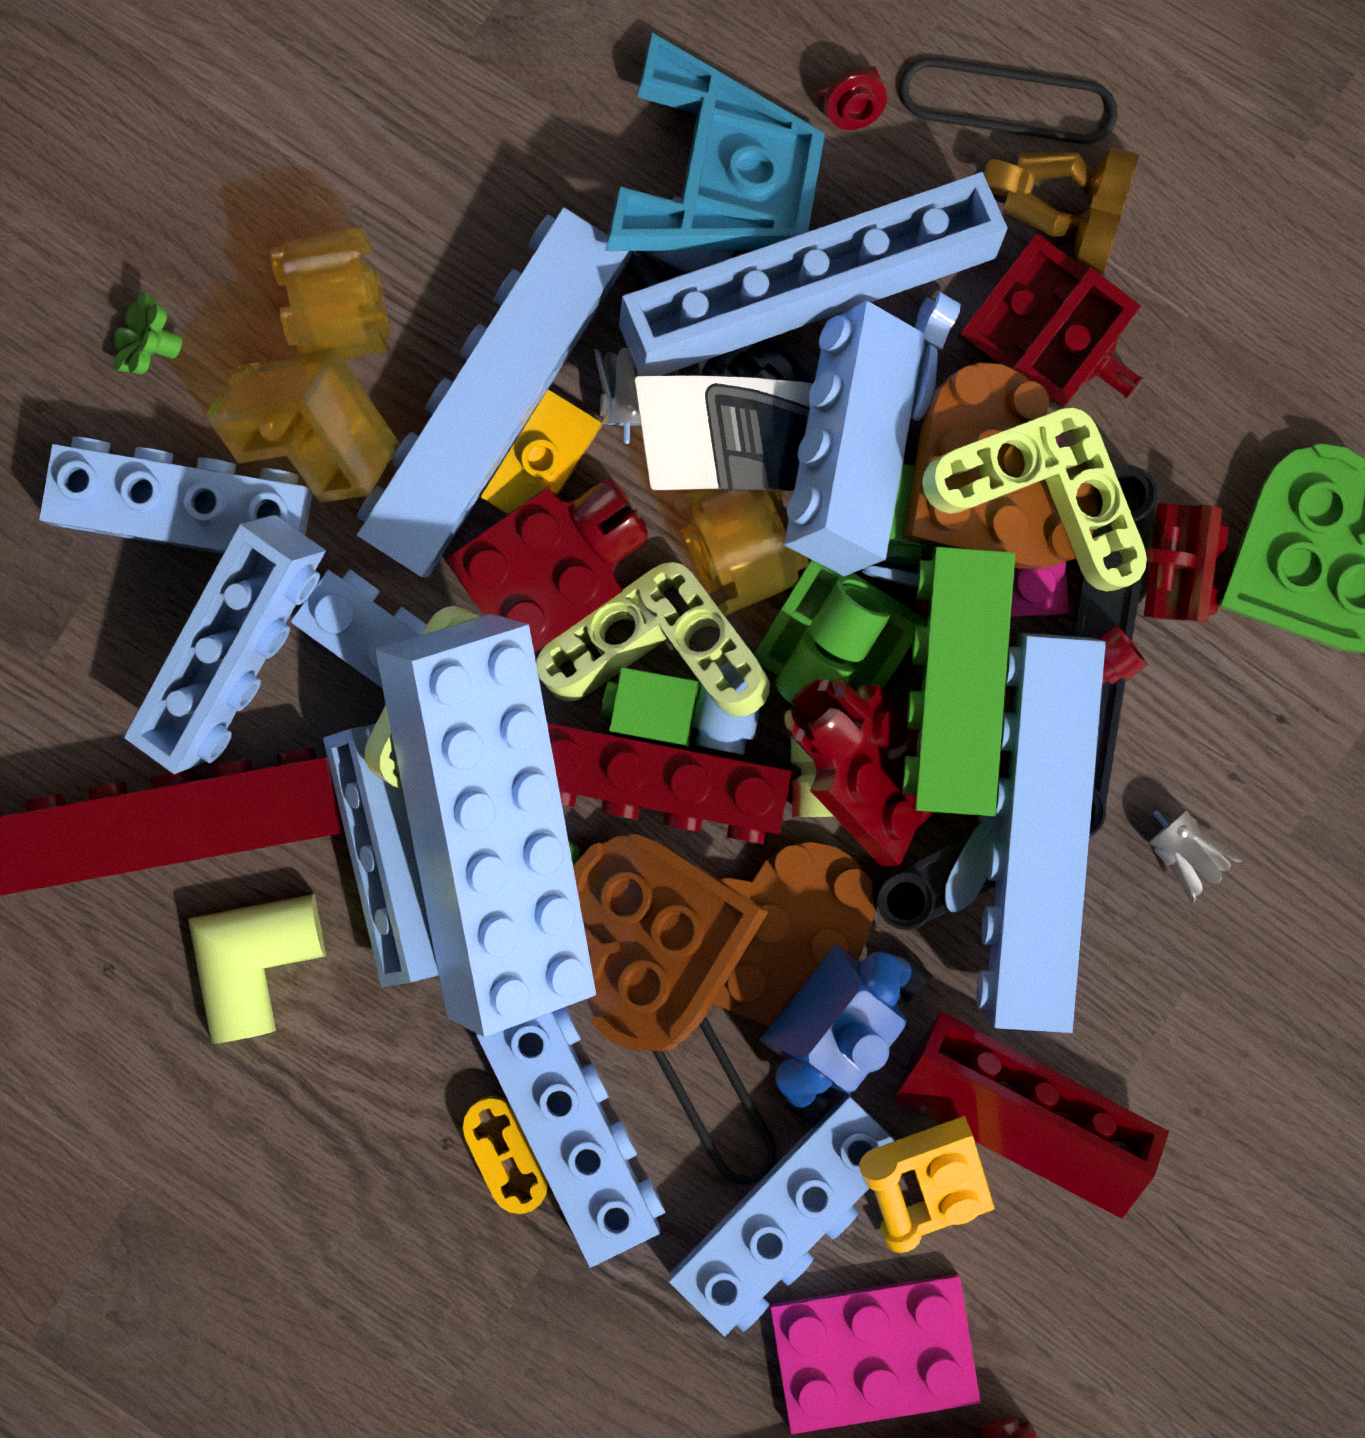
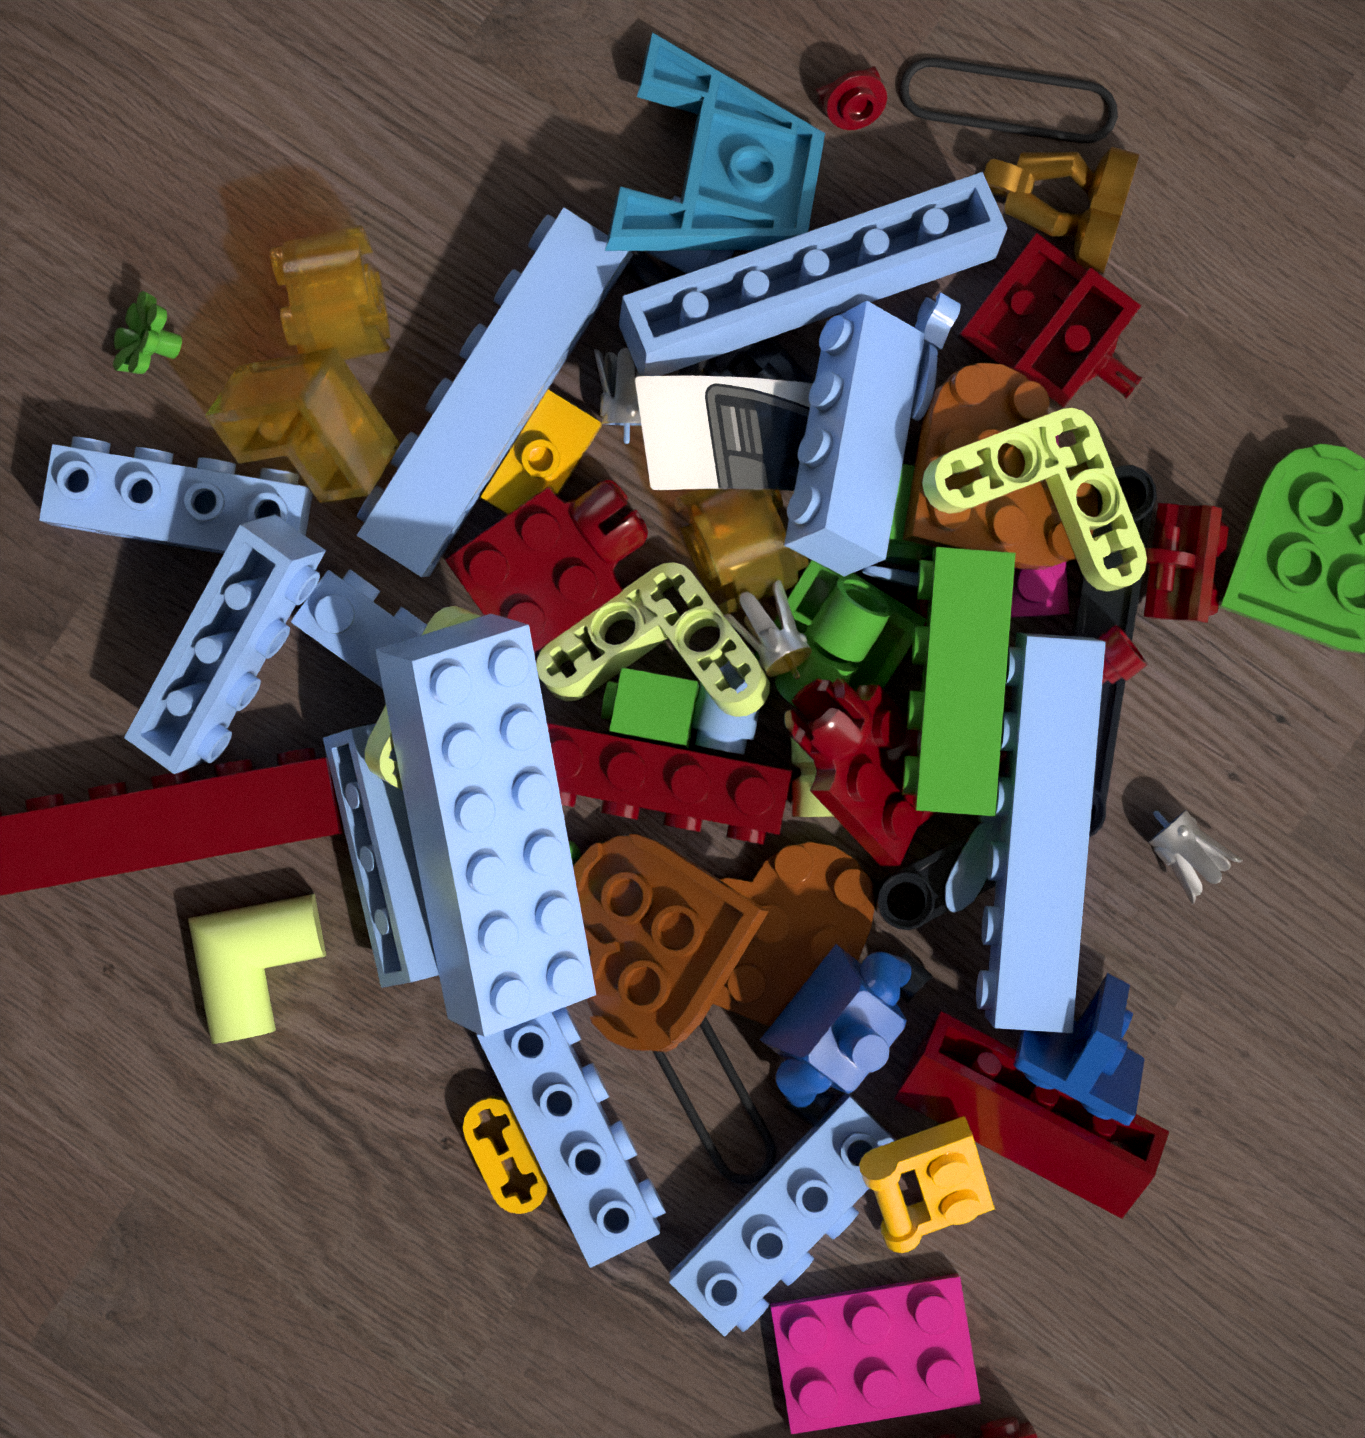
(777, 648): none -> flat silver piece
(1092, 1060): none -> blue bracket

